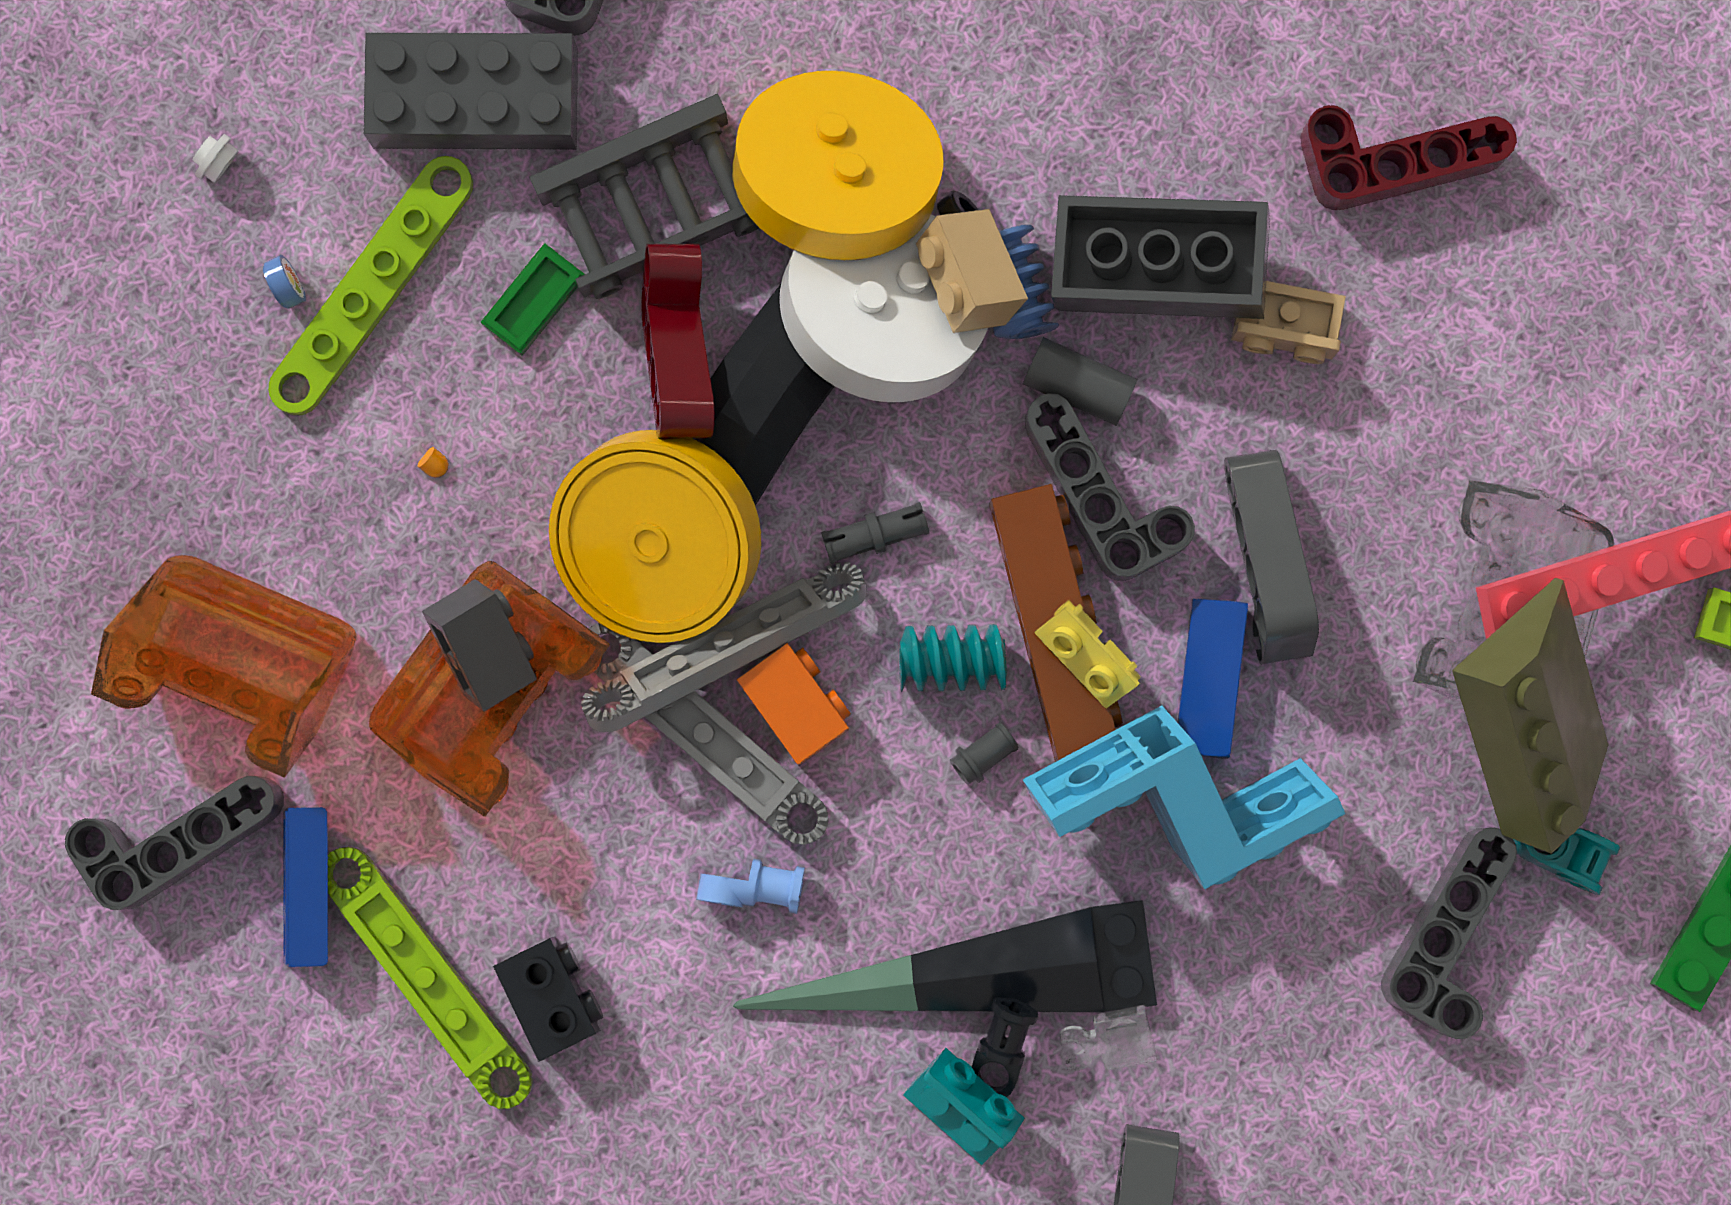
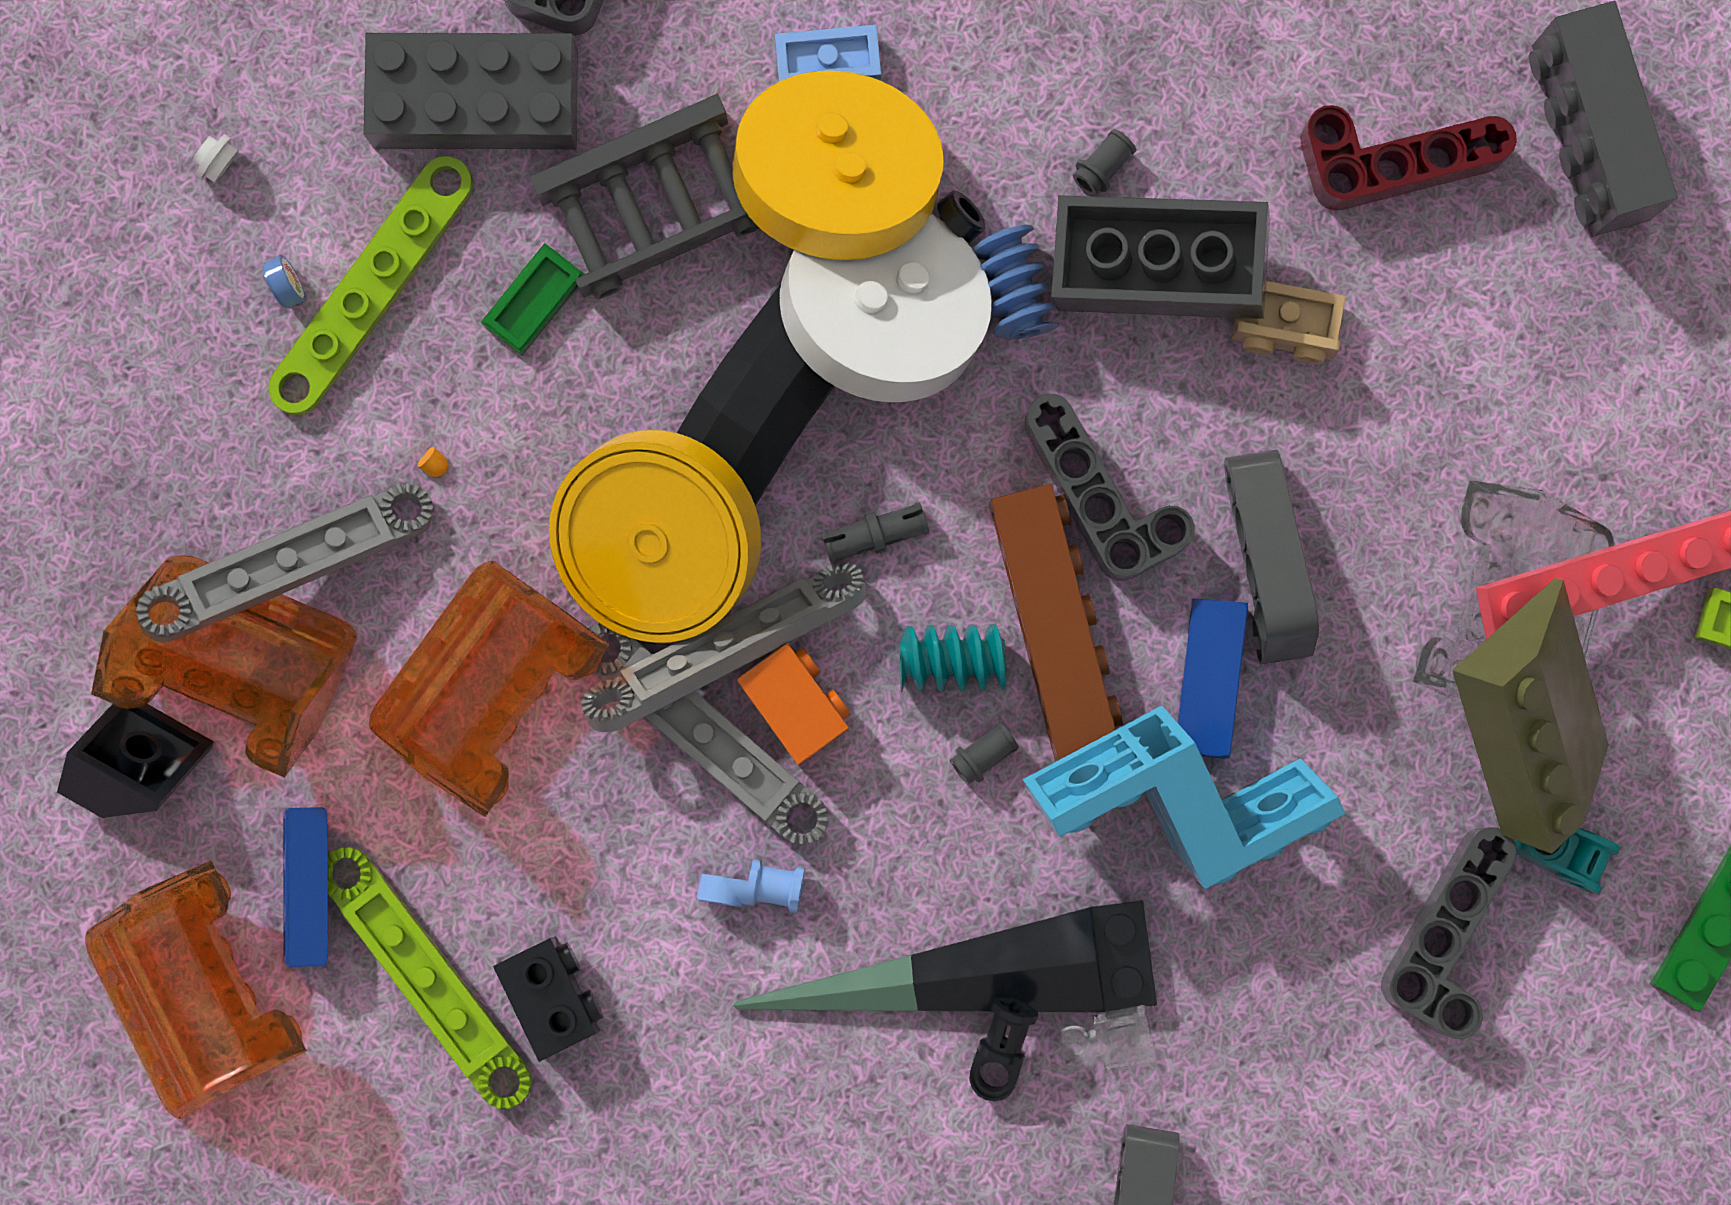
(130, 761): none -> black slope
(183, 833): dark grey beam -> none
(184, 995): none -> clear orange windscreen
(284, 562): none -> light grey plate
(481, 644): dark grey brick -> none
(676, 341): dark red beam -> none
(832, 49): none -> light blue plate
(964, 1106): teal bracket -> none
(971, 270): tan brick -> none
(1080, 381): dark grey pin -> none
(1096, 665): light yellow hinge -> none
(1103, 163): none -> dark grey pin
(1602, 119): none -> dark grey brick

